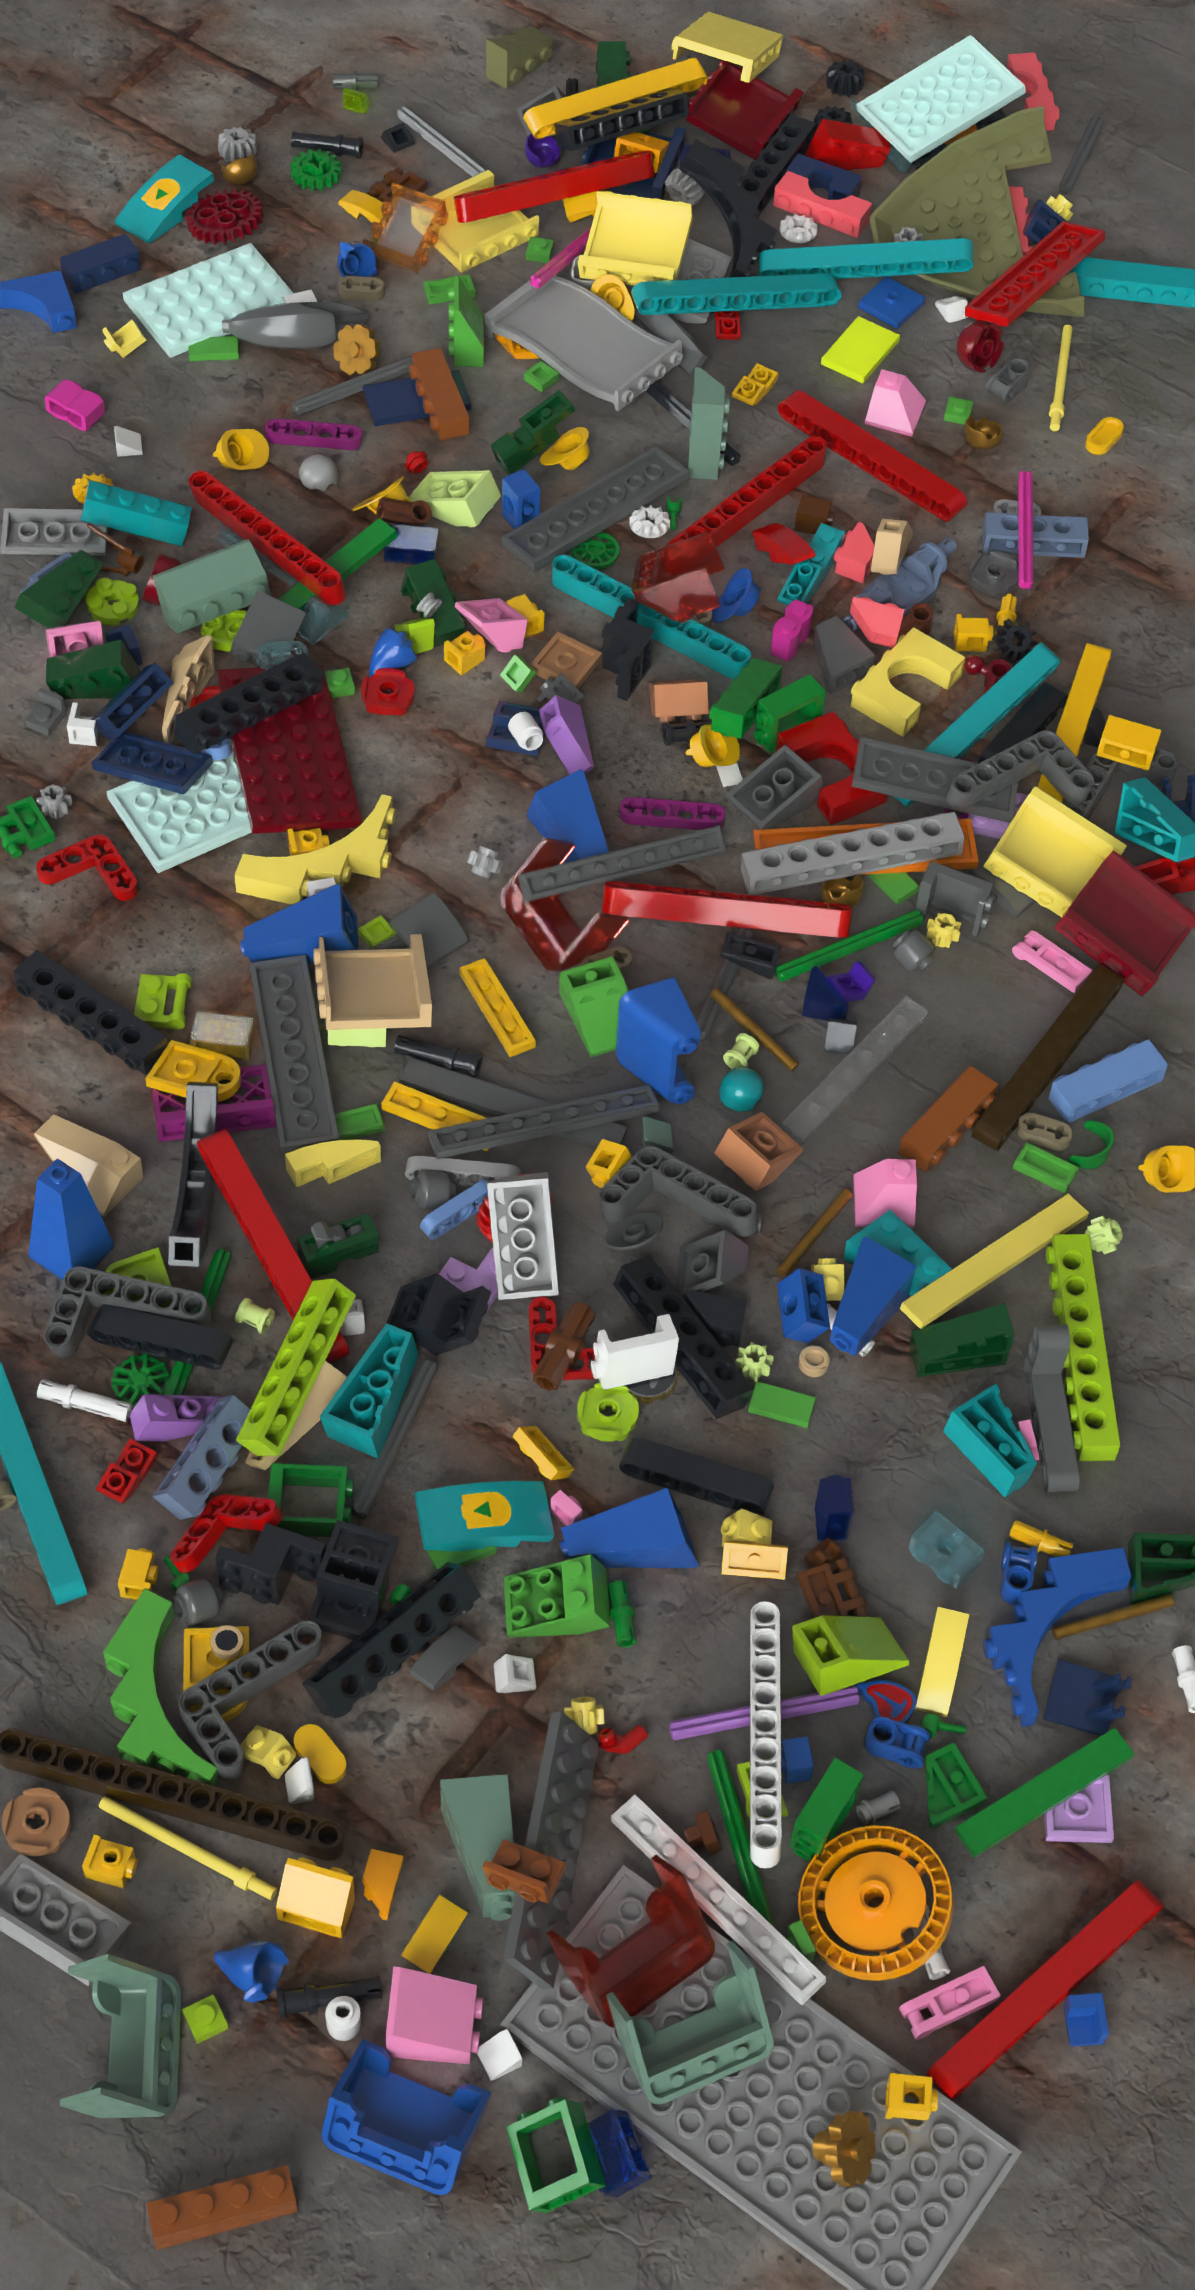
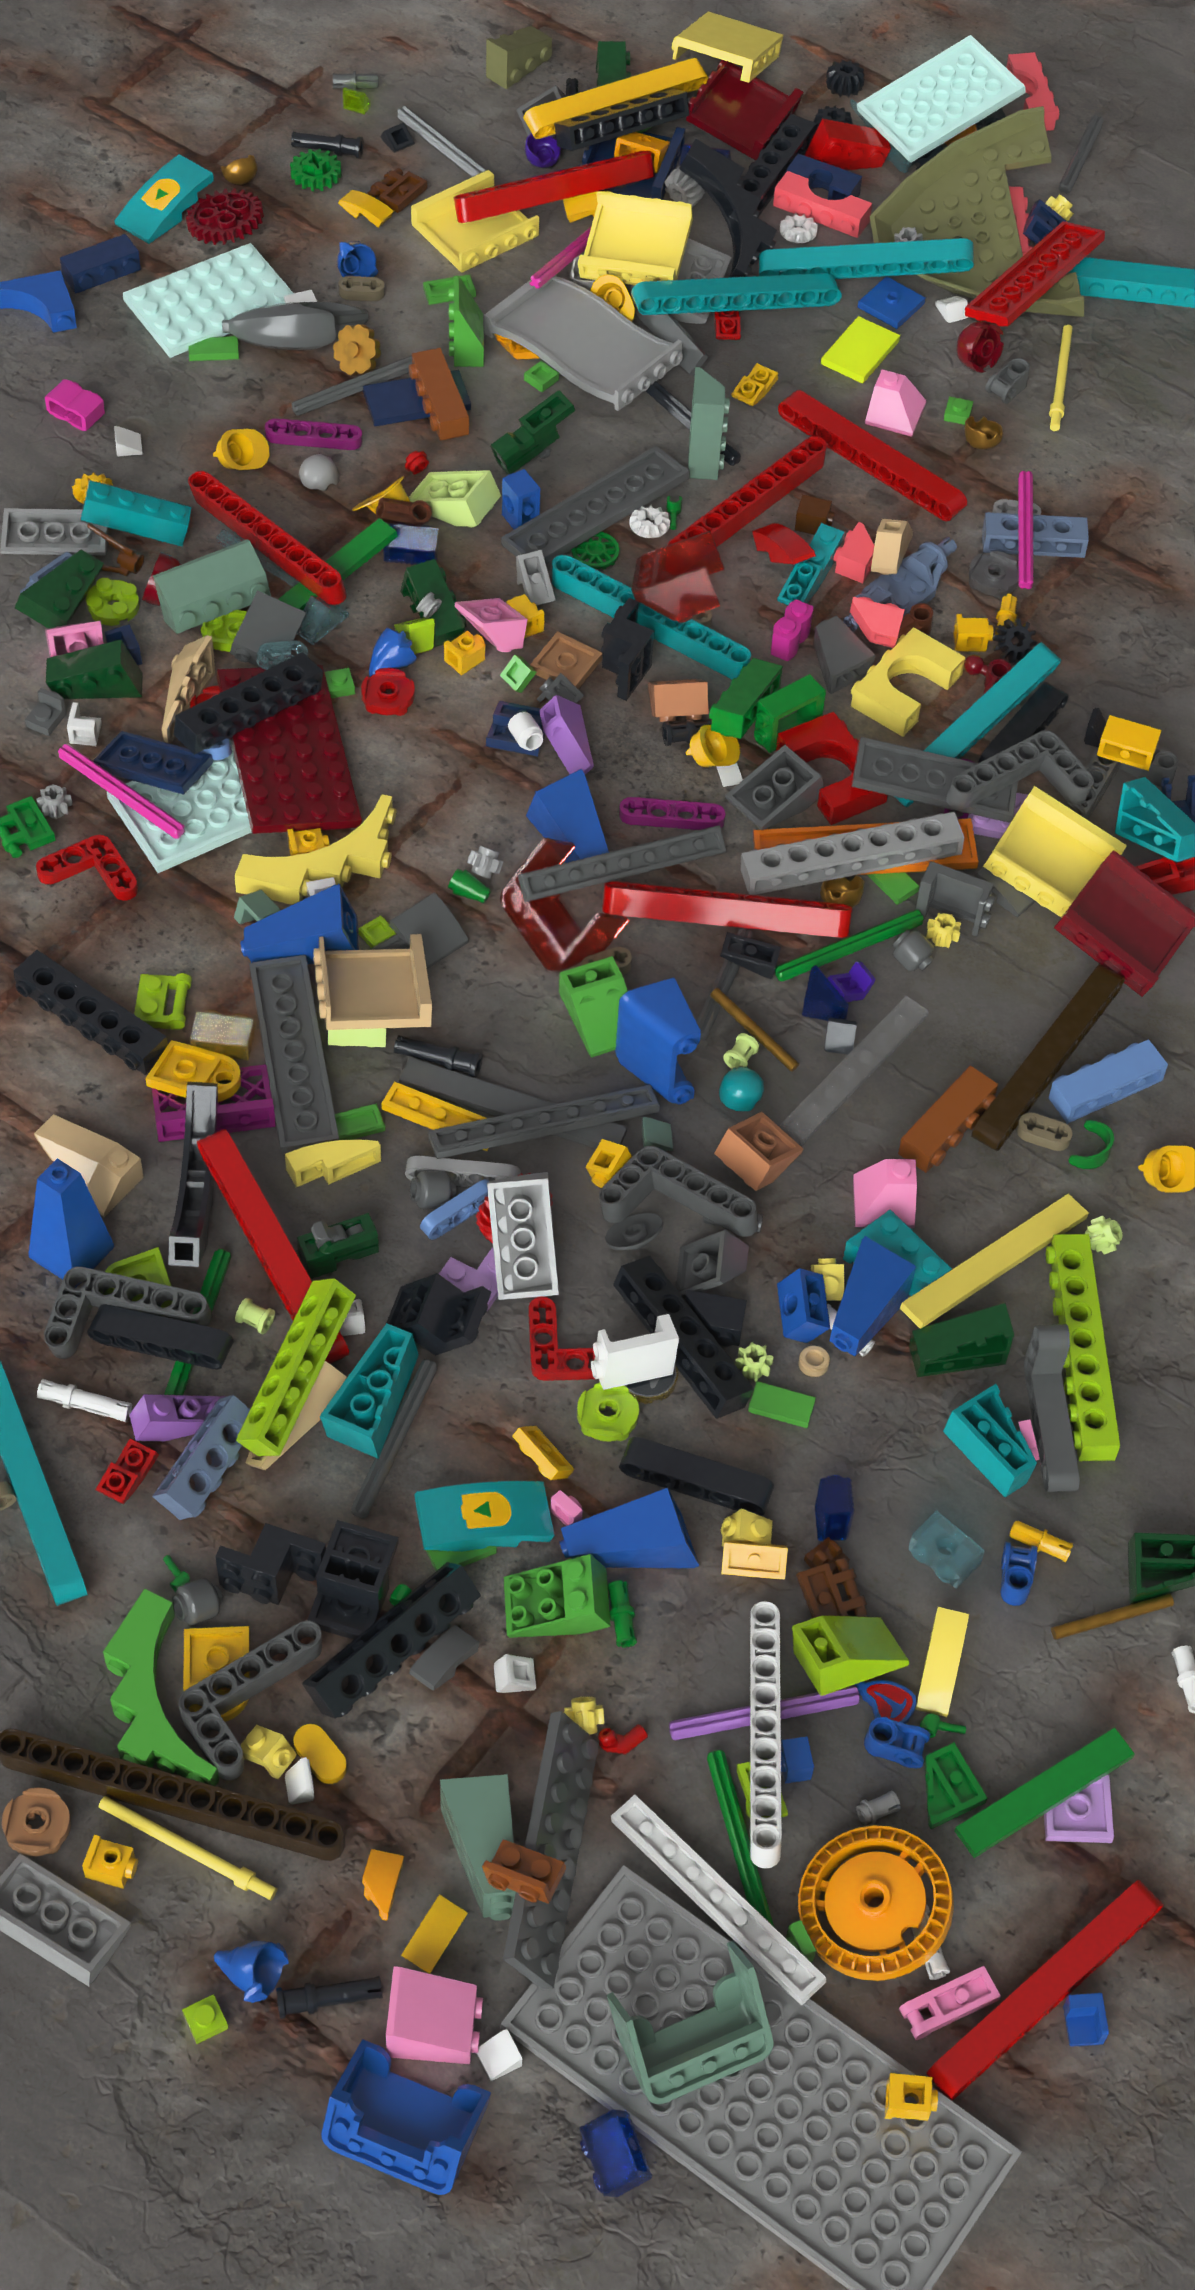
(121, 791): none -> dark pink axle
(125, 339): light yellow bracket -> none
(132, 701): dark blue brick -> none
(137, 1573): yellow brick -> none
(139, 1380): green wheel -> none
(142, 2040): sand green windscreen -> none
(219, 1514): red beam -> none
(221, 2207): dark orange brick -> none
(226, 1642): tile -> none
(237, 144): light grey gear -> none
(254, 907): none -> sand green panel
(315, 1897): yellow slope -> none
(316, 1477): green window -> none
(347, 2027): white brick -> none
(407, 228): window -> none
(468, 886): none -> green cone
(497, 1007): yellow plate -> none
(534, 577): none -> light grey slope
(539, 249): bright green plate -> none
(564, 1346): reddish brown piece -> none
(568, 450): yellow piece -> none
(589, 2174): green window -> none
(650, 1959): clear red windscreen -> none
(703, 1834): reddish brown tile -> none
(738, 597): blue piece -> none
(814, 1233): pearl gold bar -> none
(826, 1810): green window -> none
(846, 2148): pearl gold plant -> none
(1045, 1167): bright green tile -> none
(1052, 961): bright pink plate -> none
(1067, 1584): blue arch -> none
(1080, 704): yellow beam -> none
(1084, 1698): dark blue plate -> none
(1104, 435): yellow tile -> none

